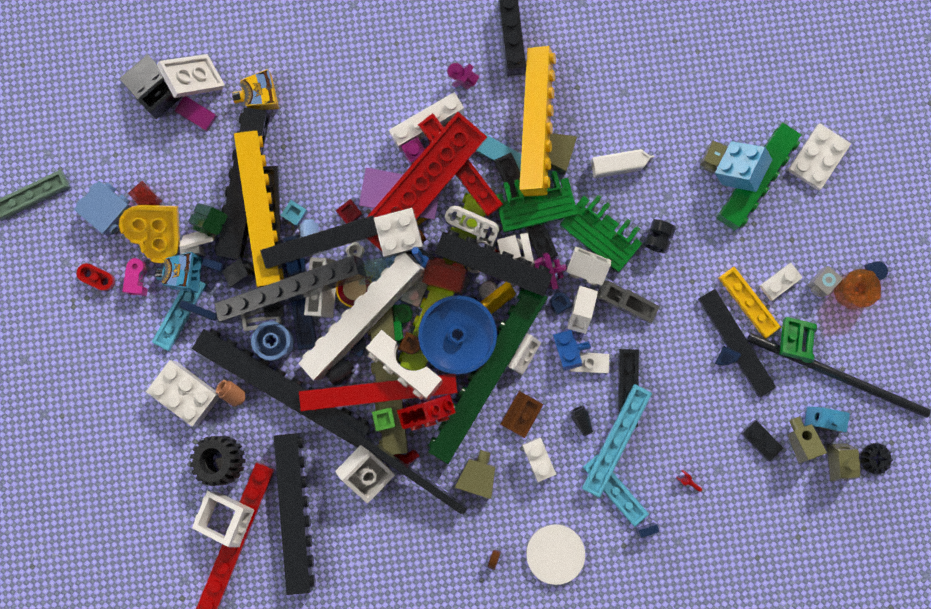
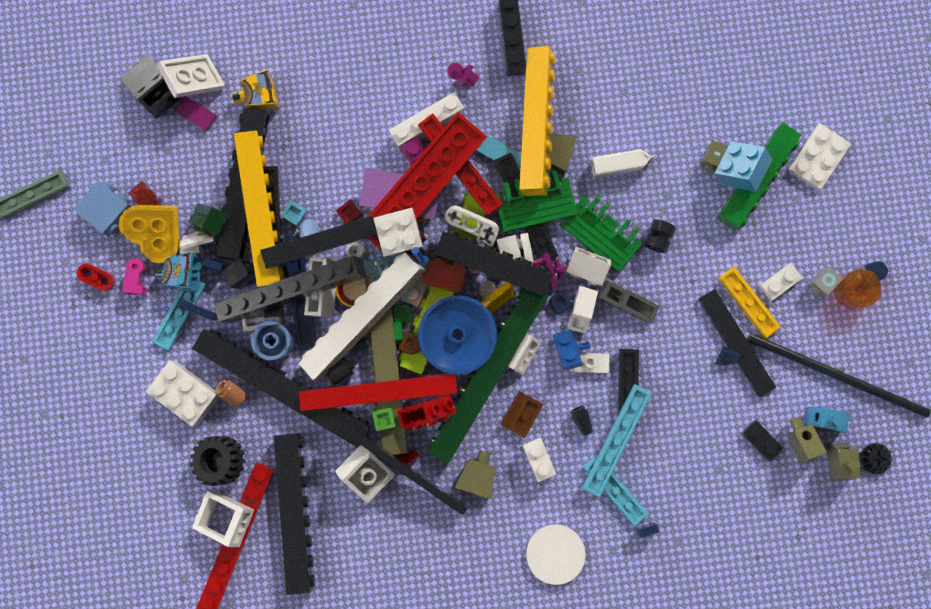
(423, 381): white arch -> none
(494, 559): reddish brown tile -> none
(687, 480): red hand -> none
(793, 338): green plate -> none

